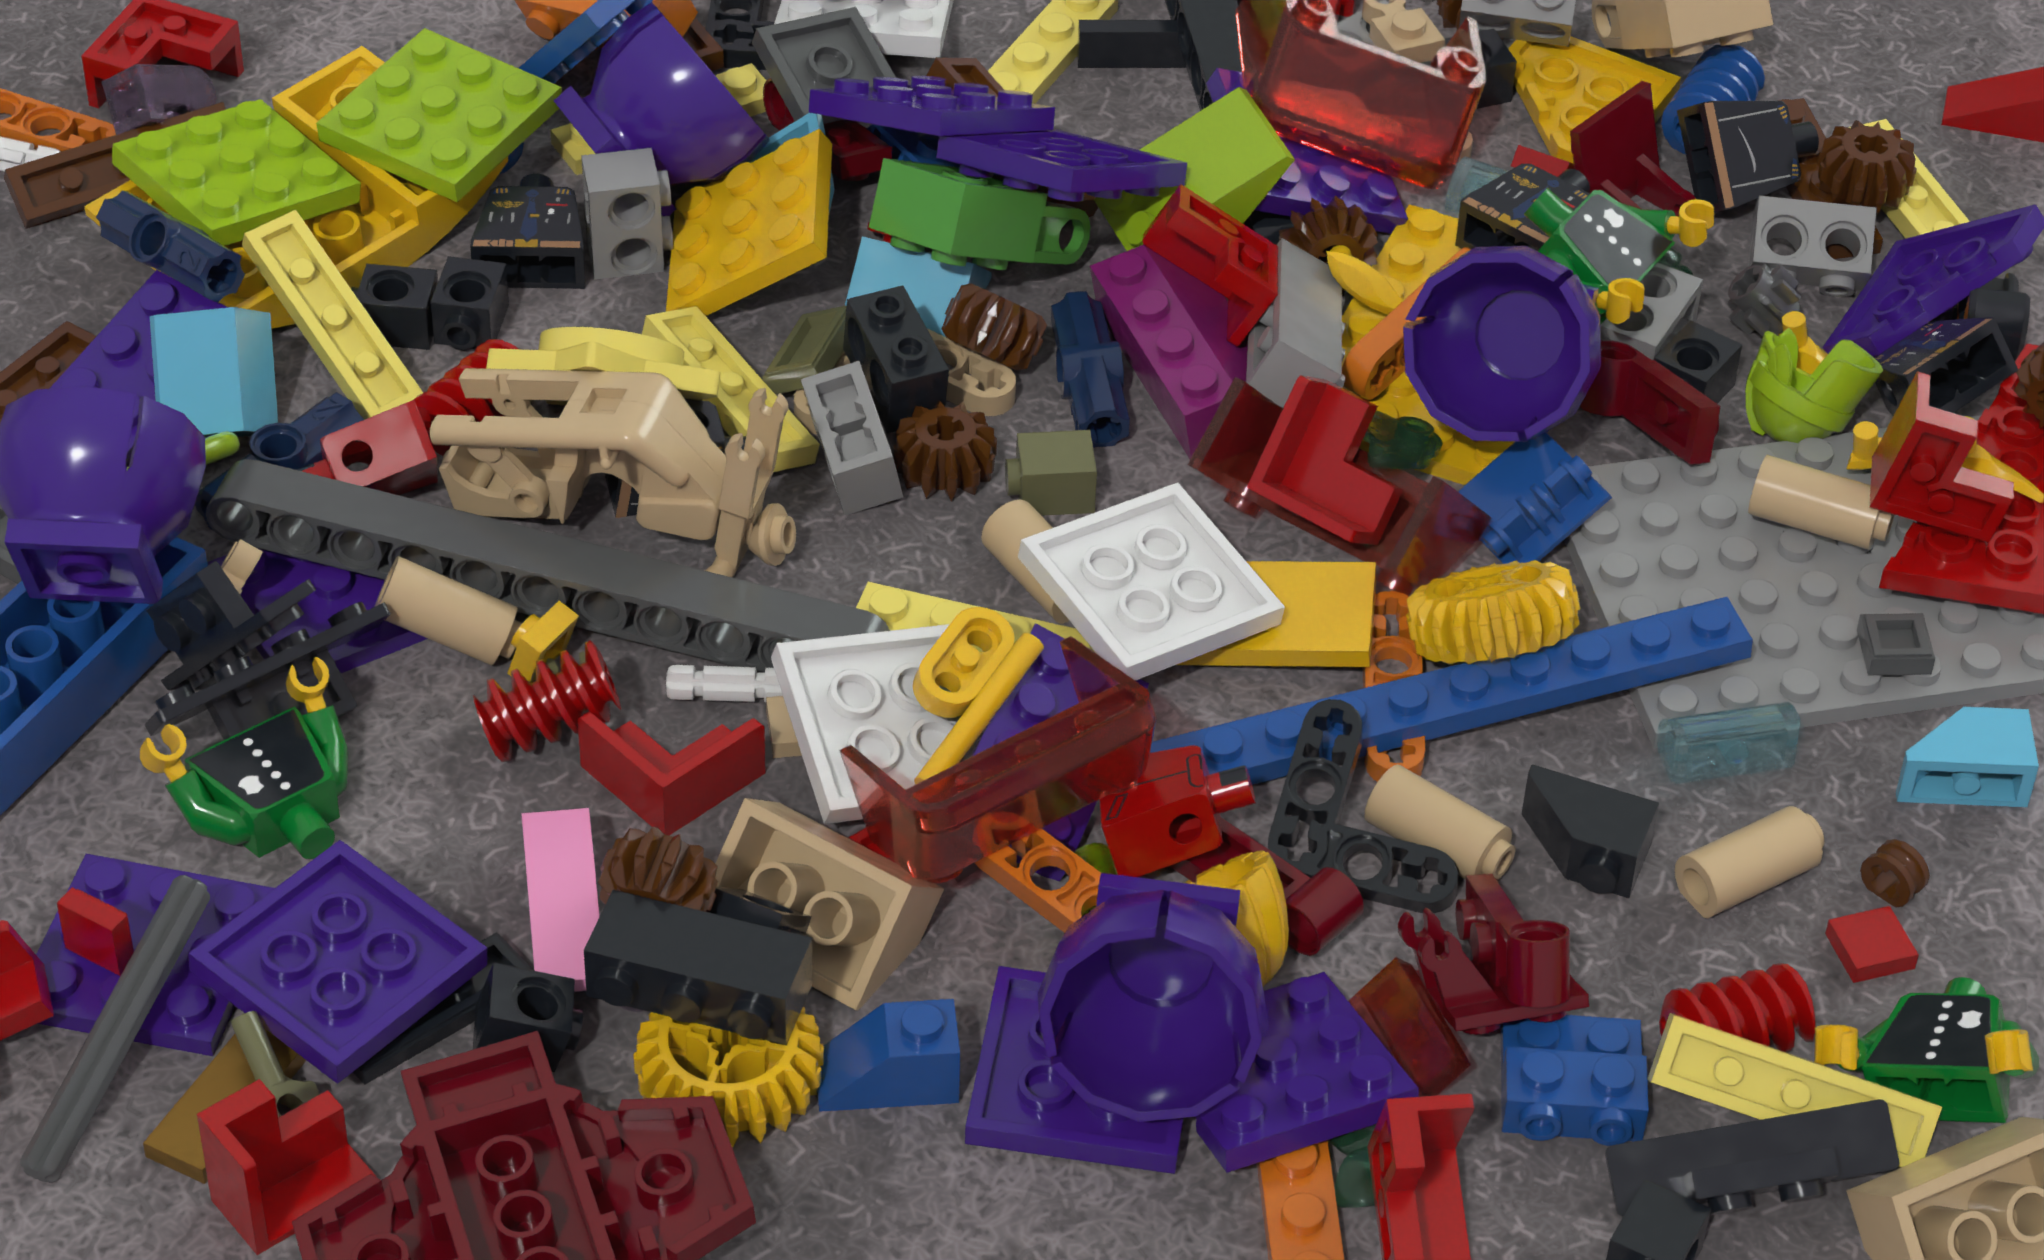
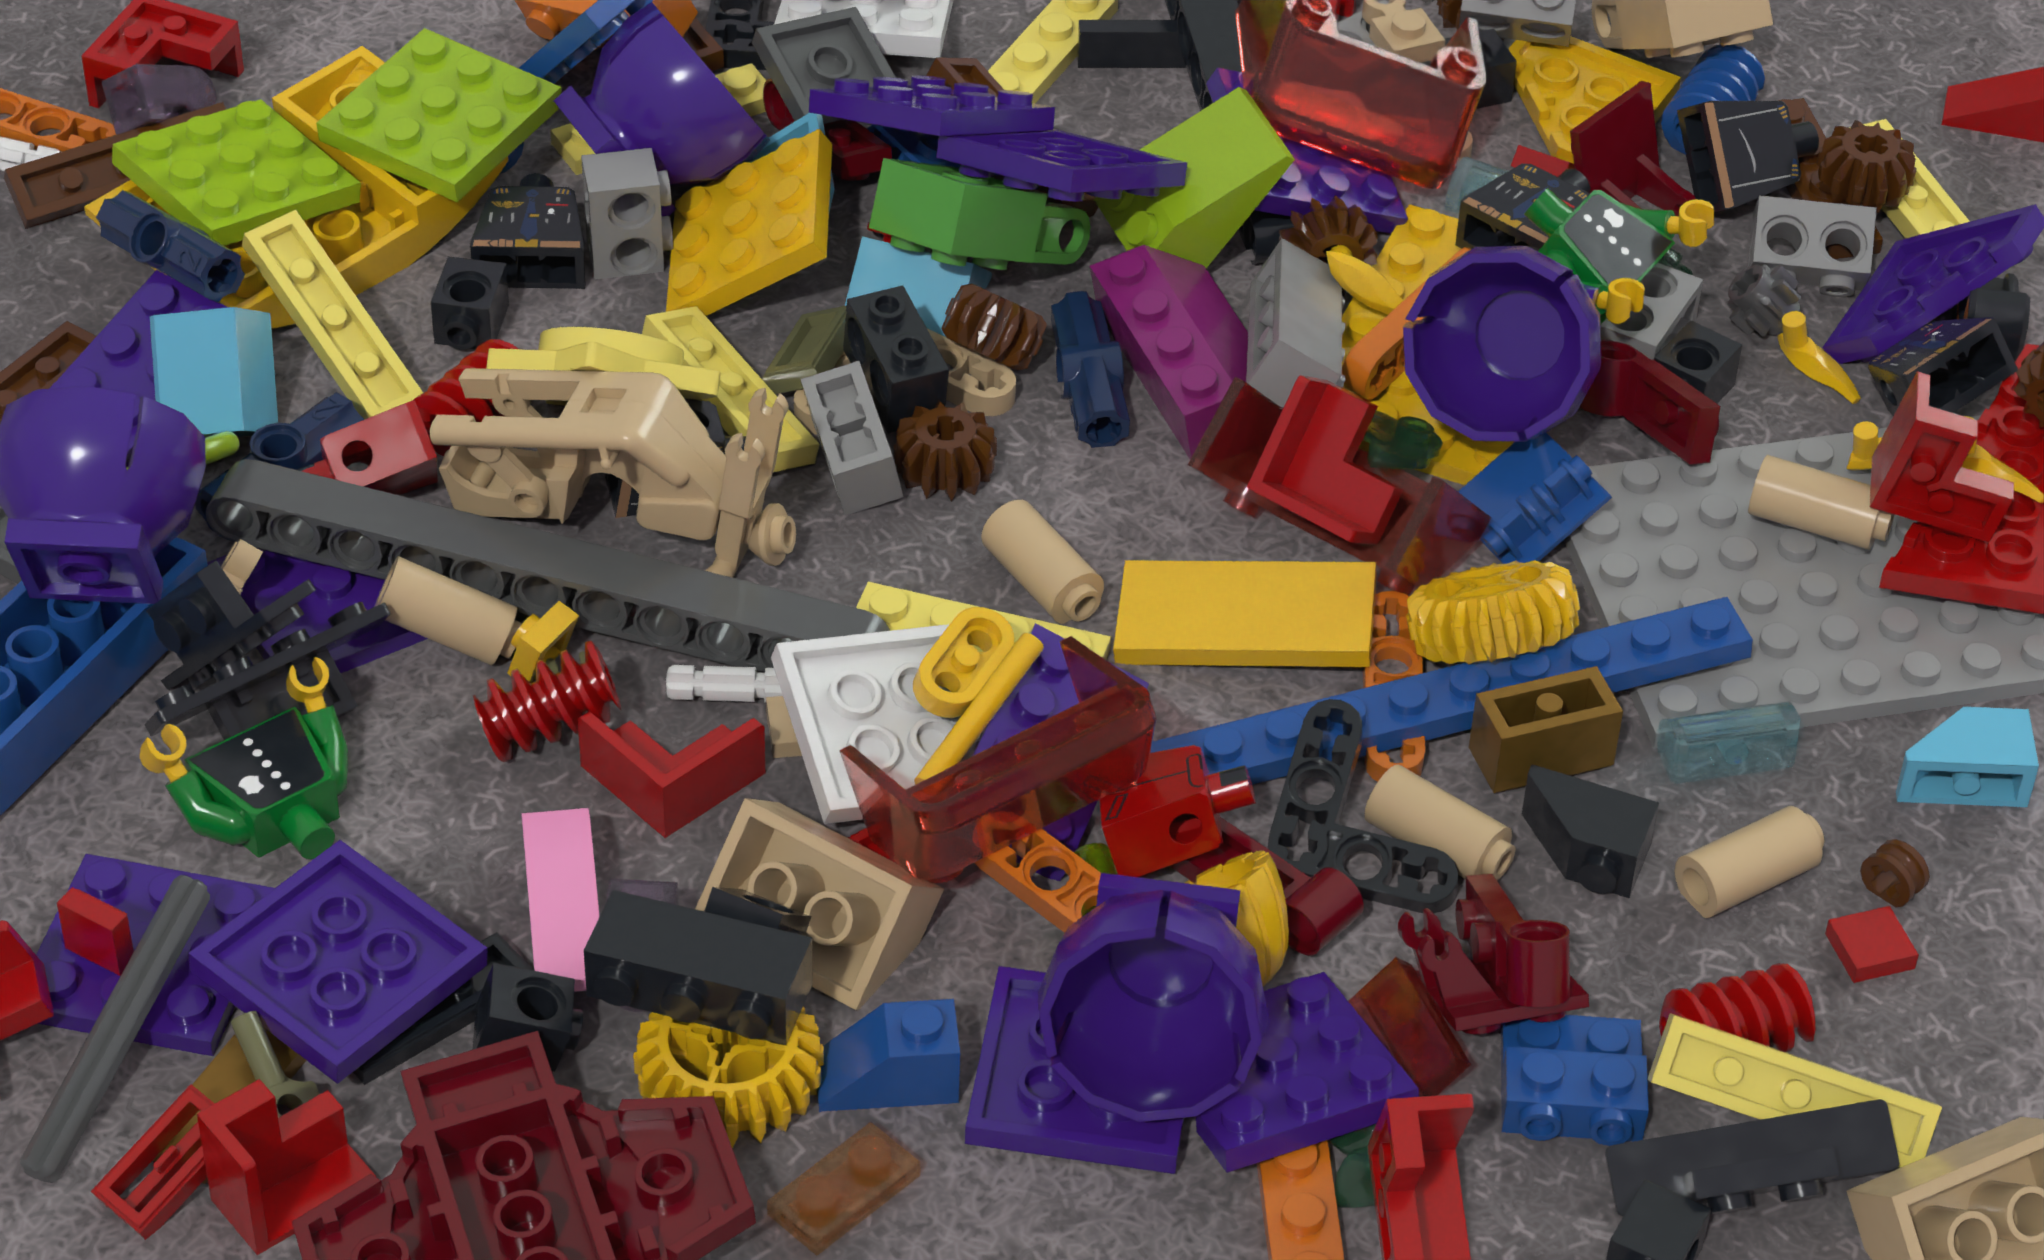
(174, 1174): none -> red tile
(399, 303): black brick -> none
(659, 869): reddish brown gear -> none
(843, 1188): none -> clear orange plate
(1054, 472): olive brick -> none
(1151, 582): white plate -> none
(1219, 254): red panel -> none
(1549, 722): none -> pearl gold brick
(1804, 405): lime helmet -> none
(1895, 644): dark grey tile -> none
(1939, 1049): torso -> none

